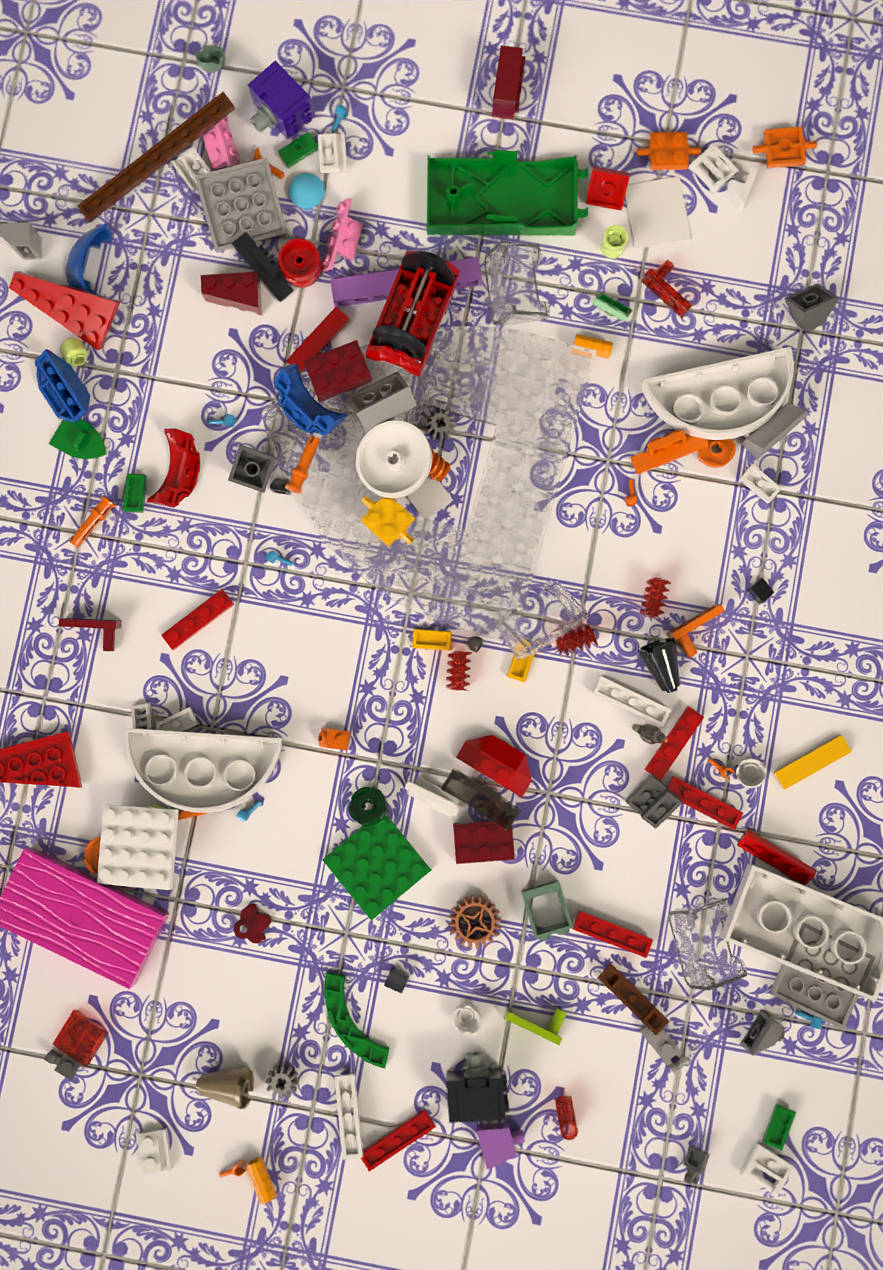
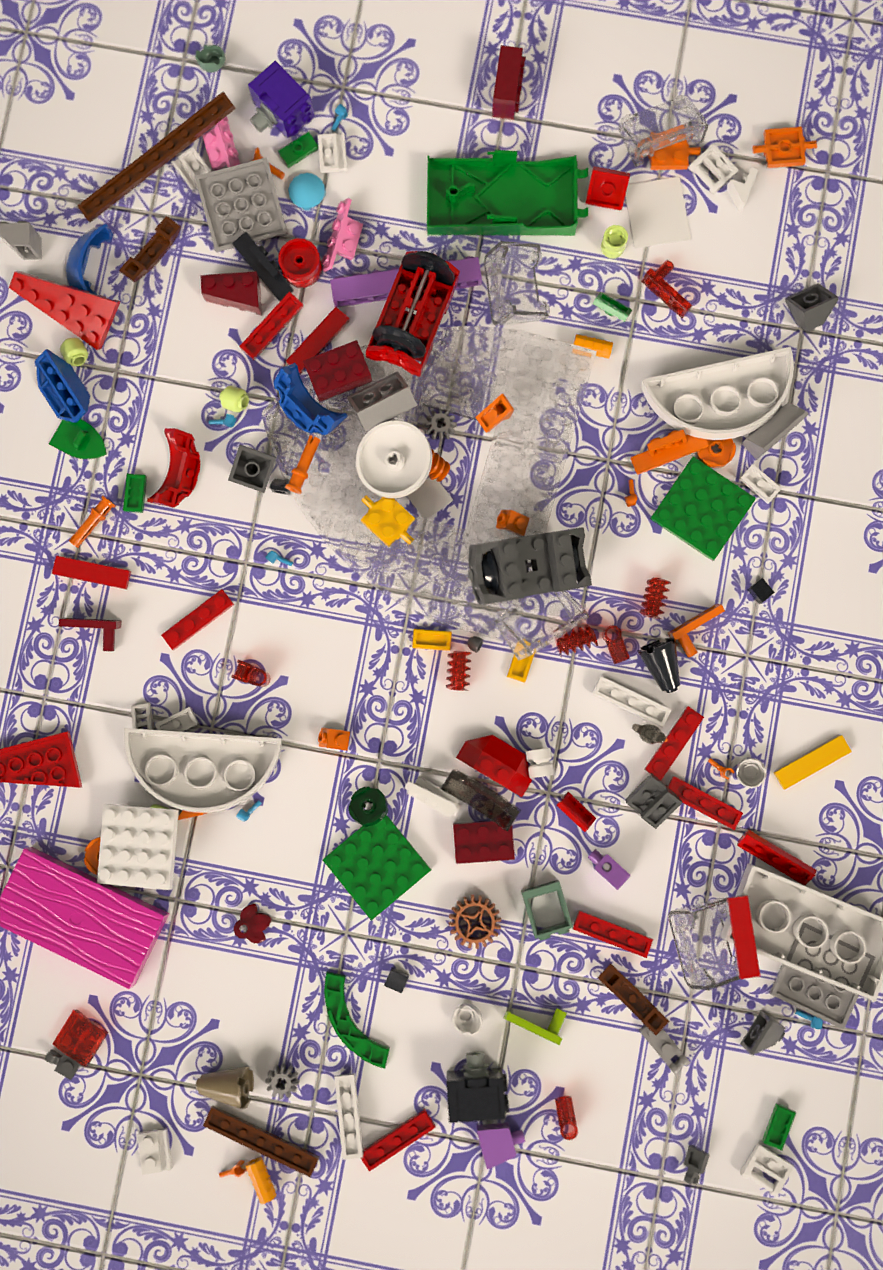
(91, 572): none -> red tile
(153, 251): none -> reddish brown slope
(234, 399): none -> yellowish green head
(247, 673): none -> clear red piece
(261, 1141): none -> reddish brown plate
(271, 326): none -> red plate
(495, 413): none -> orange slope
(502, 573): none -> dark grey piece
(512, 522): none -> orange bracket
(540, 763): none -> white wheel
(576, 811): none -> red plate
(616, 647): none -> clear red piece
(616, 876): none -> medium lavender torso
(662, 127): none -> clear windscreen
(703, 508): none -> green plate
(743, 937): none -> red tile

